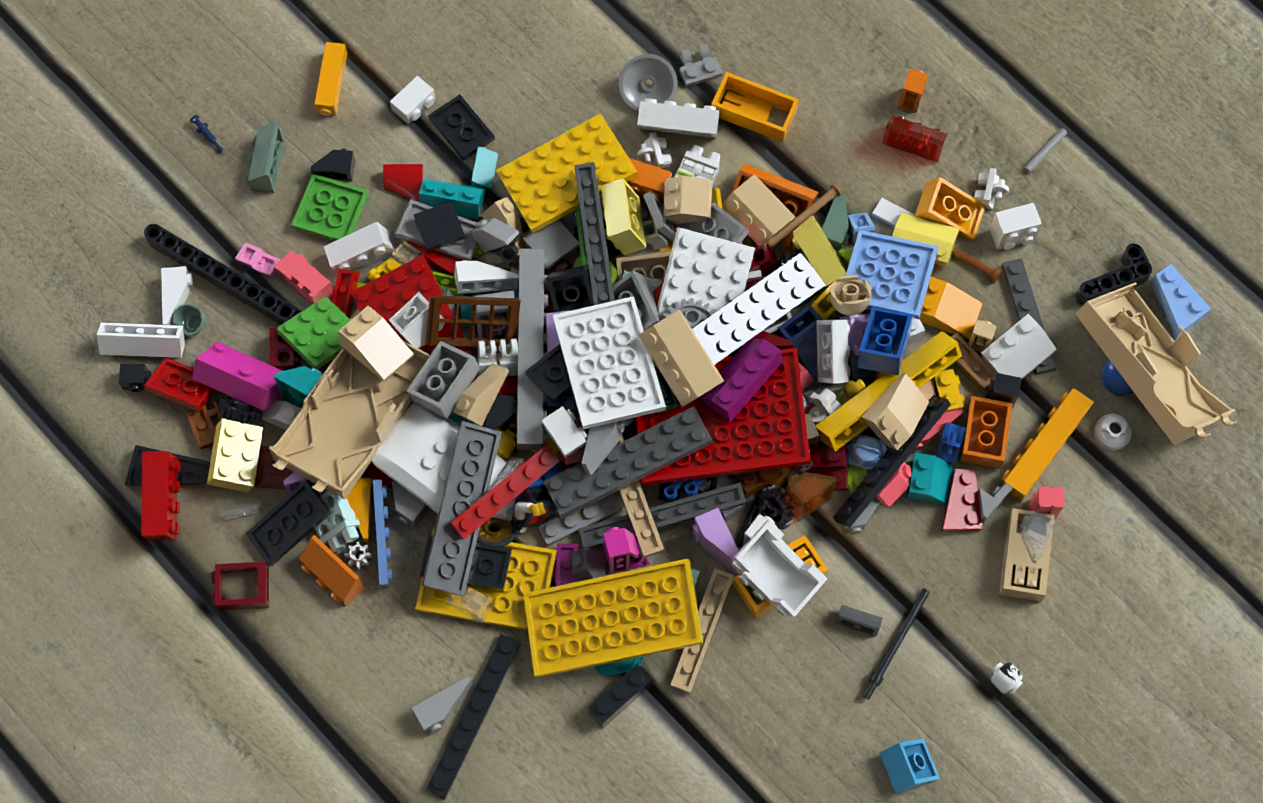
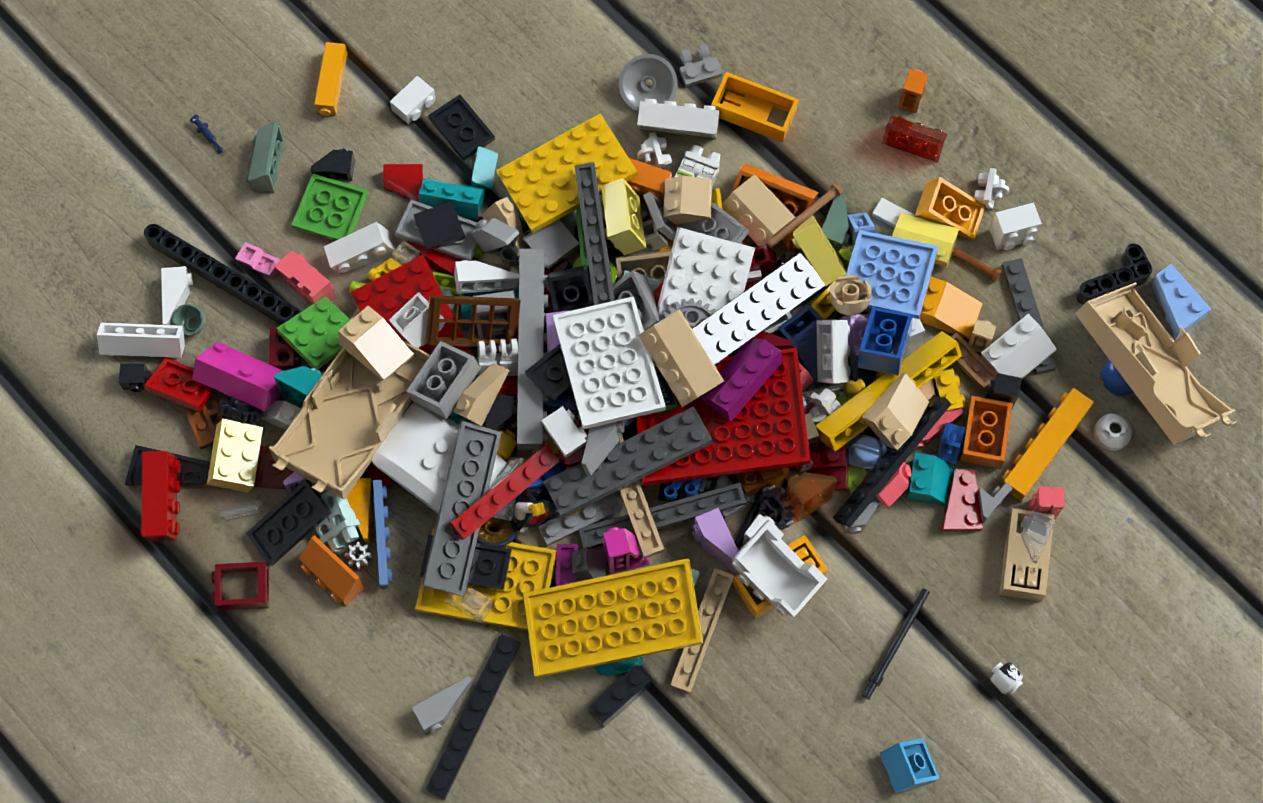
(345, 284): red plate -> none
(408, 506): light grey slope -> none
(859, 620): dark grey brick -> none
(1045, 150): light grey bar -> none

